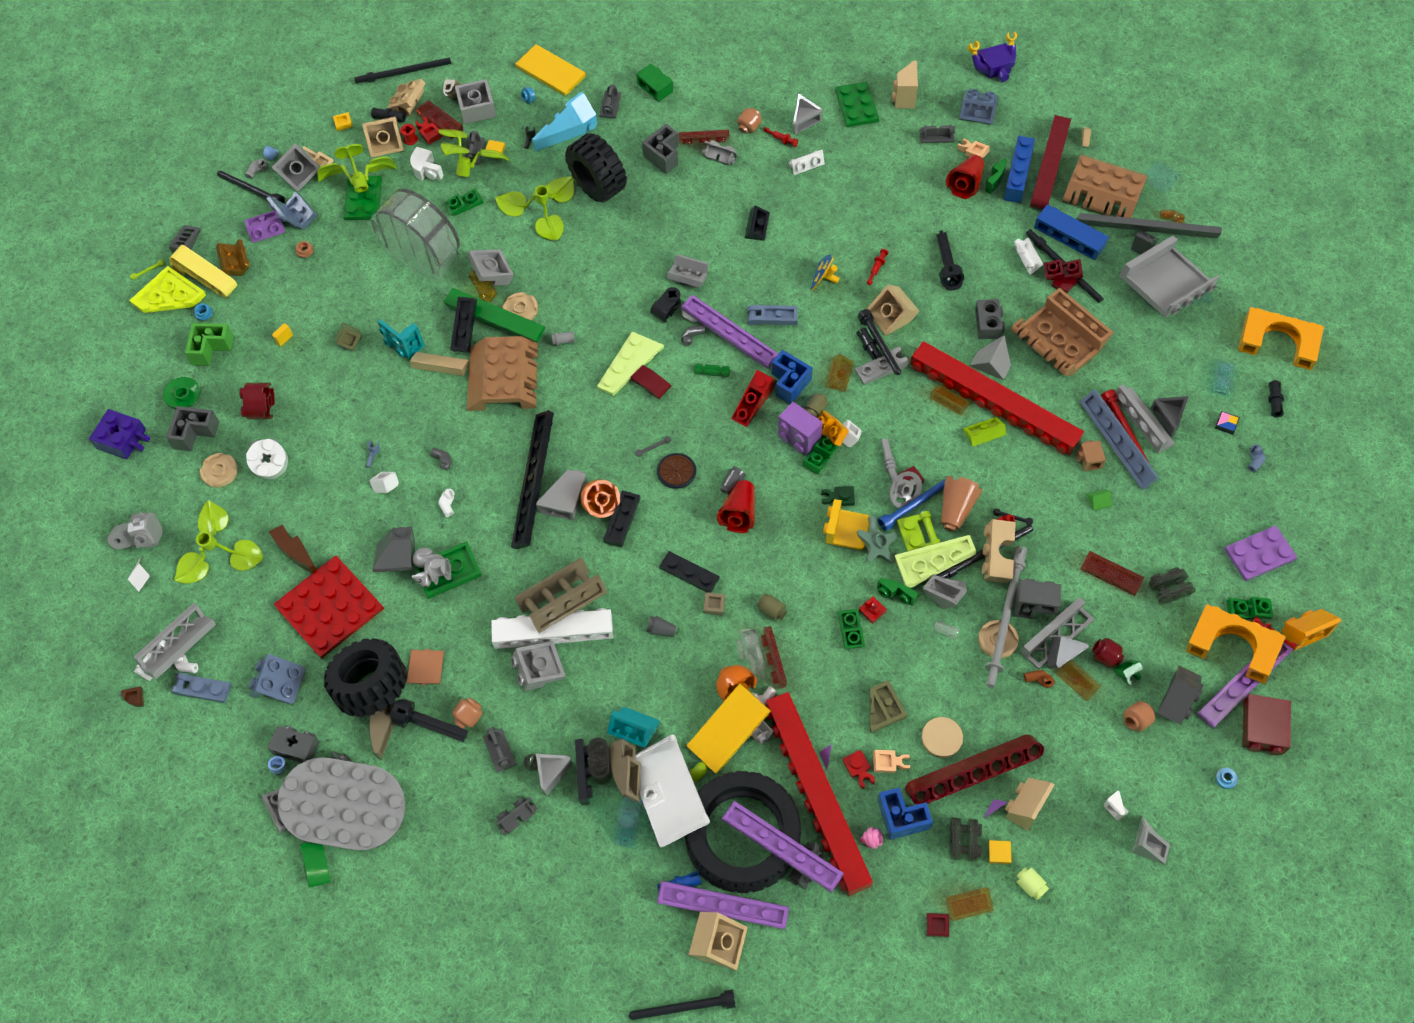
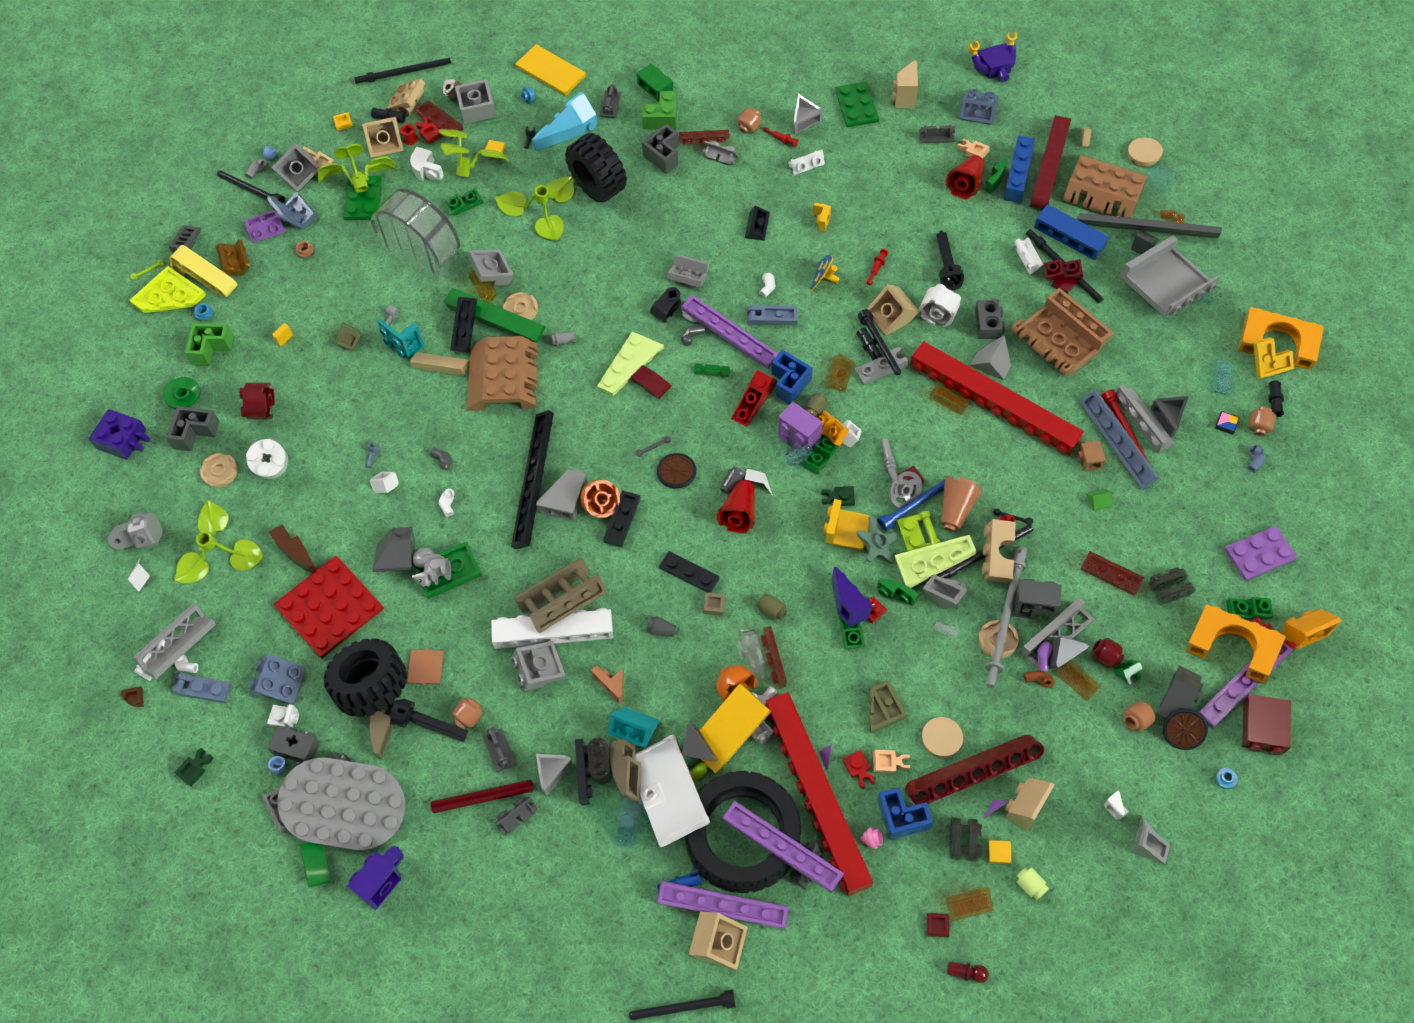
(191, 769): none -> dark green plate
(283, 716): none -> white bracket
(377, 877): none -> dark purple hinge
(392, 312): none -> light grey hand
(474, 144): dark grey hinge -> none
(482, 796): none -> dark red axle
(533, 767): clear smoke hinge -> none
(613, 685): none -> nougat slope
(665, 112): none -> bright green brick
(696, 745): none -> dark grey slope
(757, 476): none -> white sticker
(769, 281): none -> white arm
(796, 455): none -> clear light blue cone
(823, 215): none -> yellow bracket
(849, 601): none -> dark purple slope
(939, 305): none -> white brick
(978, 973): none -> dark red axle
(985, 431): lime slope -> none
(1043, 653): none -> medium lavender arm
(1145, 151): none -> tan tile
(1185, 729): none -> reddish brown wheel
(1262, 421): none -> nougat head
(1268, 361): none -> yellow plate

